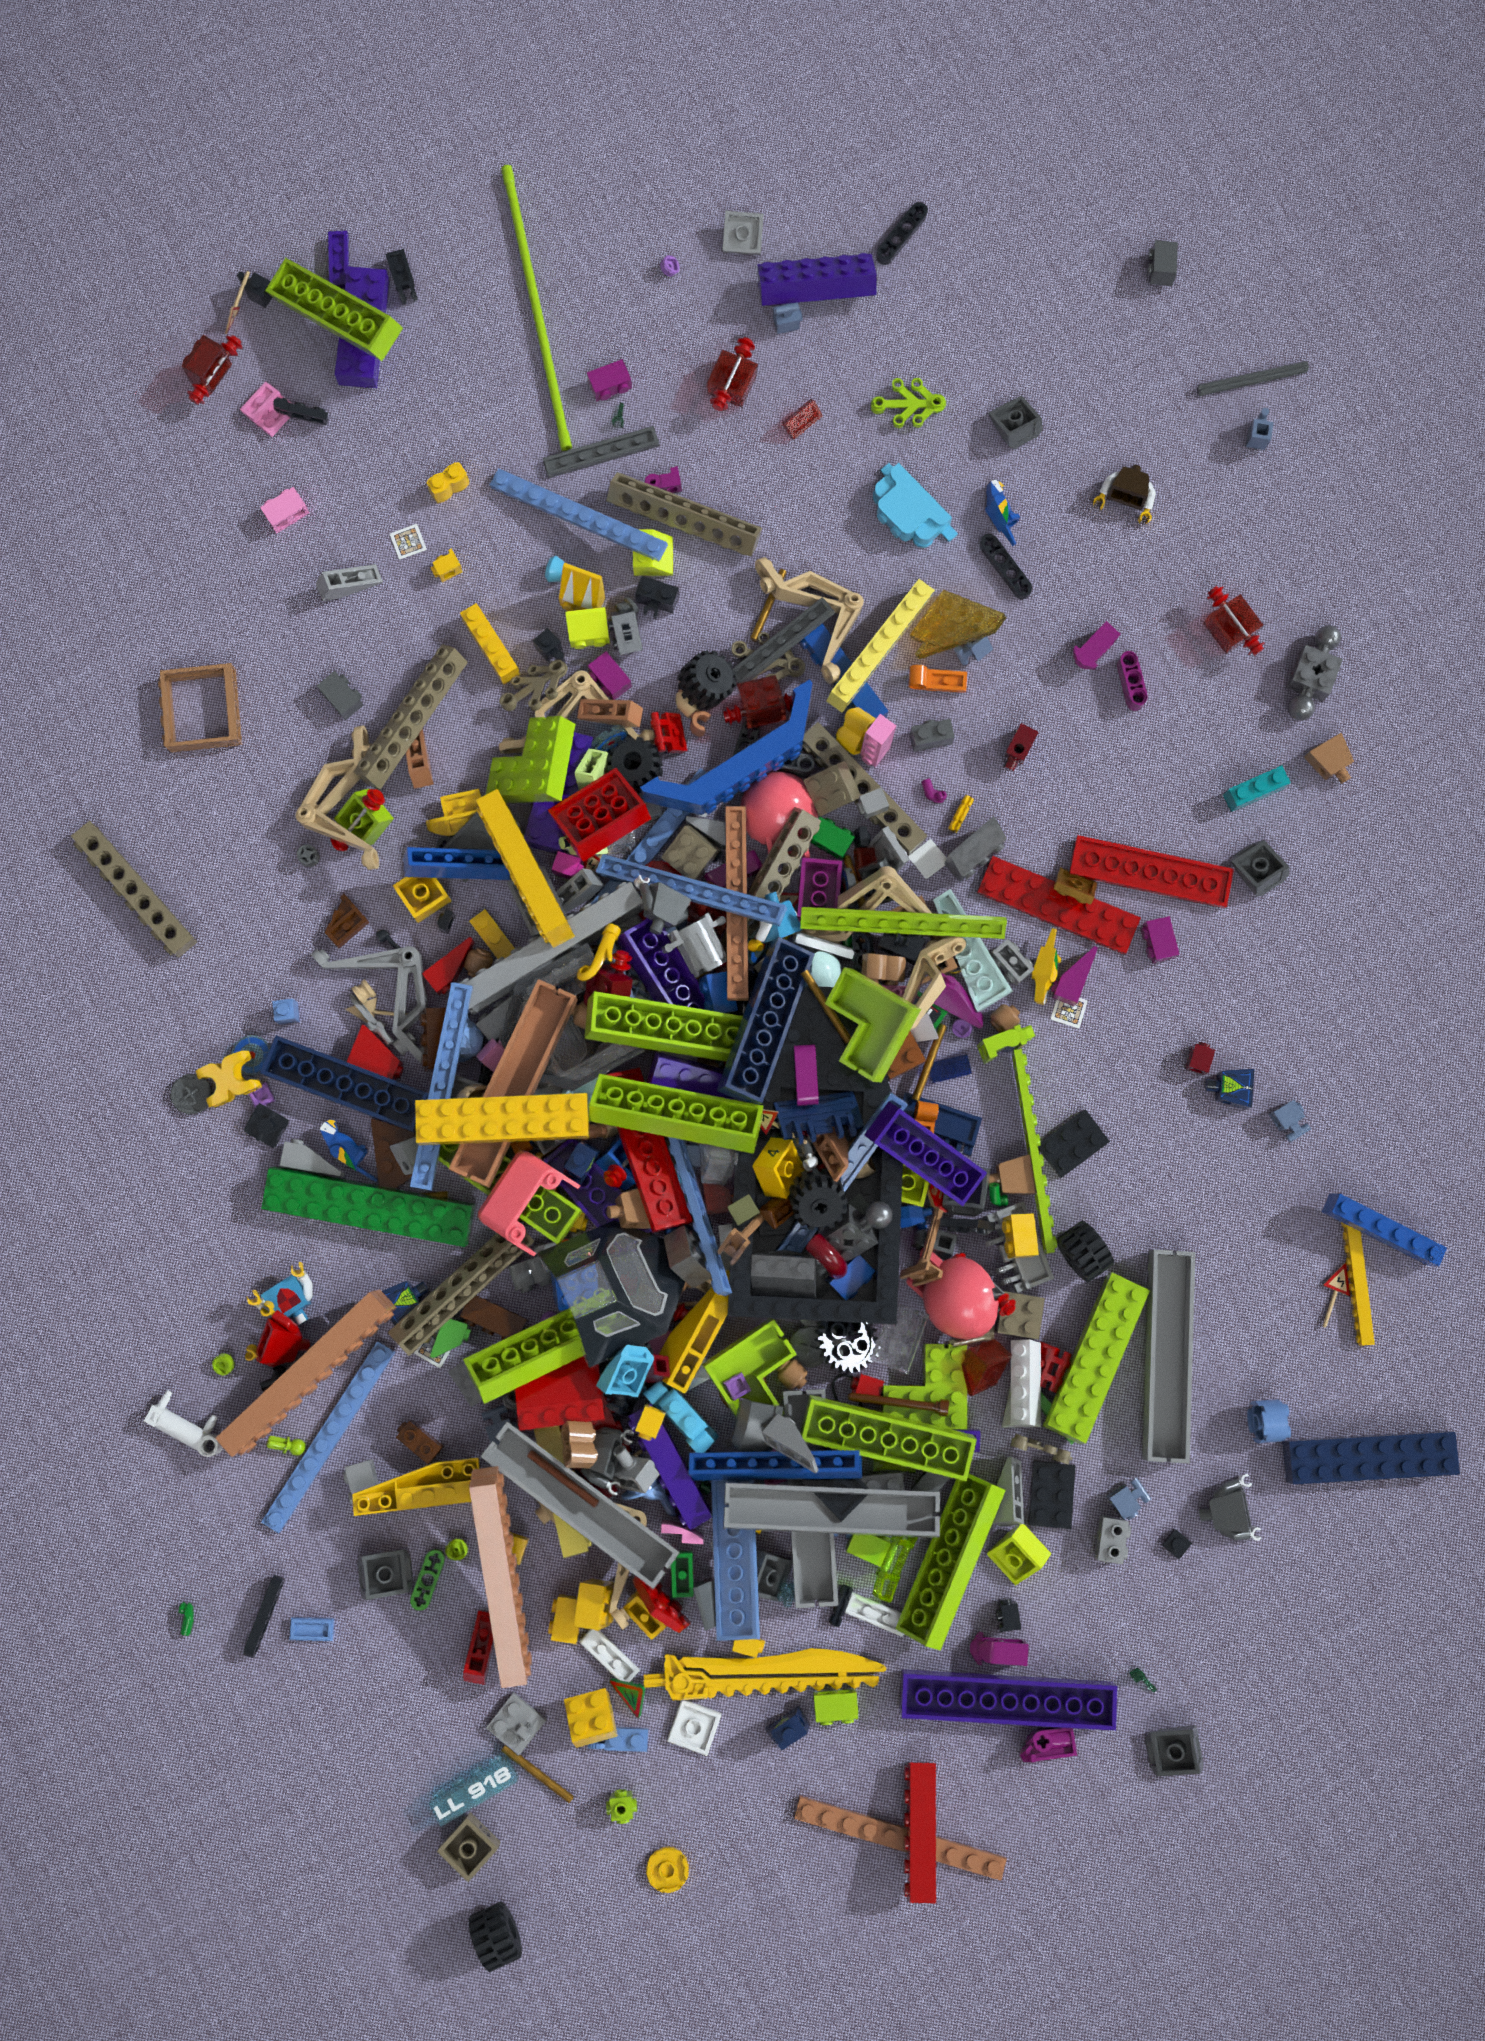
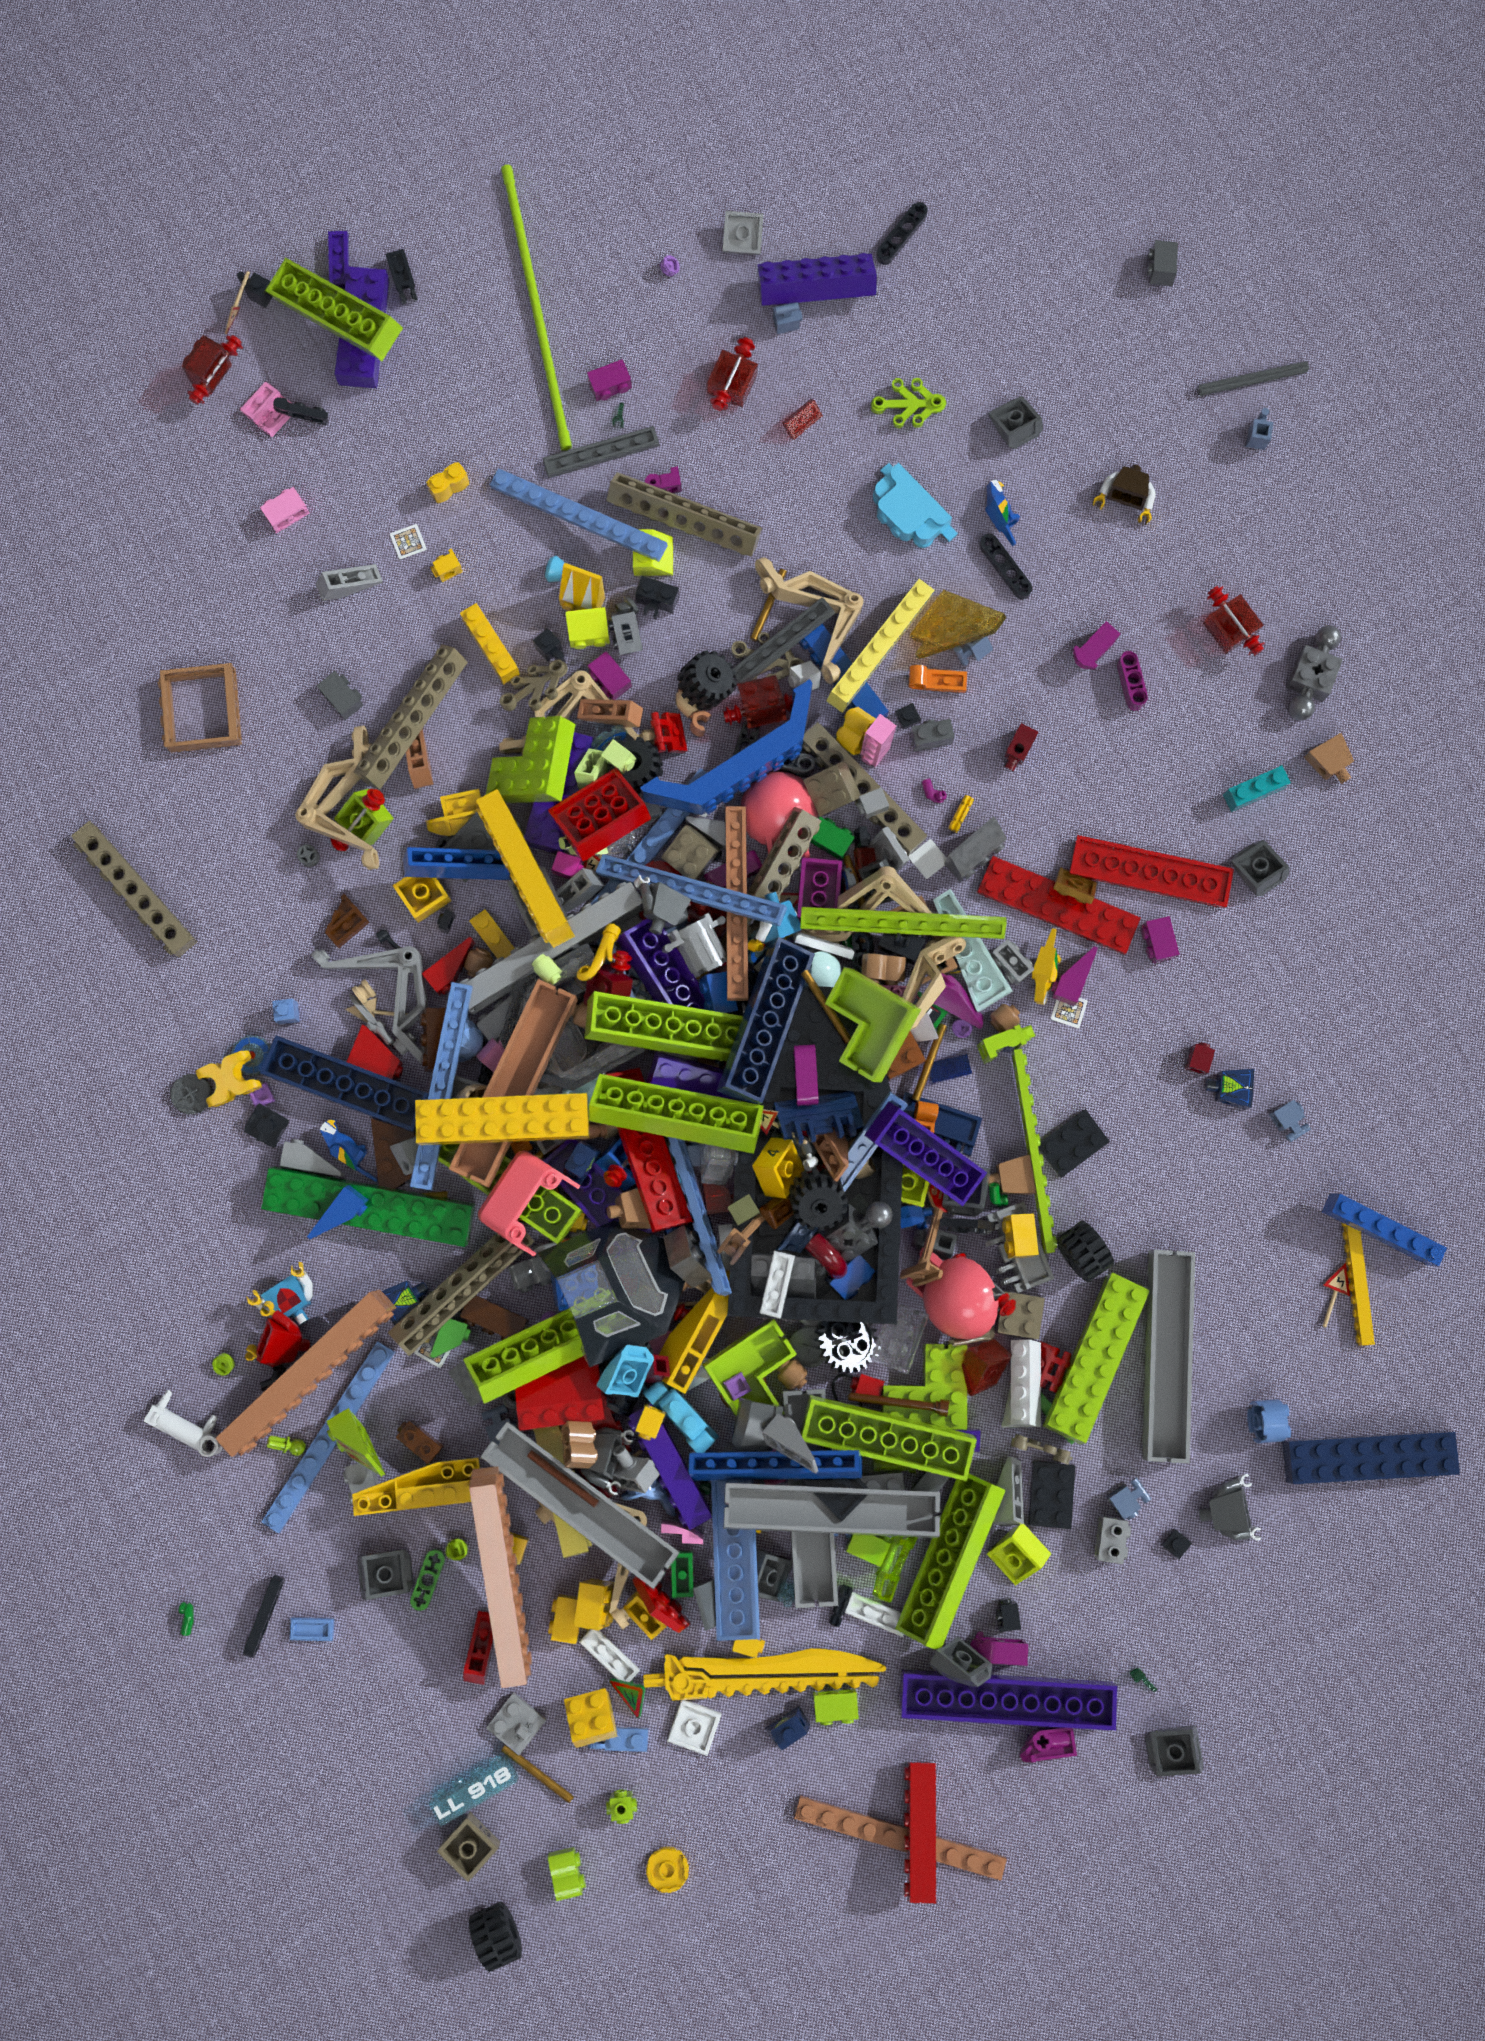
(345, 1207): none -> blue slope
(354, 1440): none -> lime slope
(547, 969): none -> yellowish green brick
(566, 1874): none -> lime brick
(619, 757): none -> yellowish green brick
(777, 1284): none -> white tile
(804, 672): none -> white brick
(907, 716): none -> black plate
(961, 1663): none -> dark grey slope

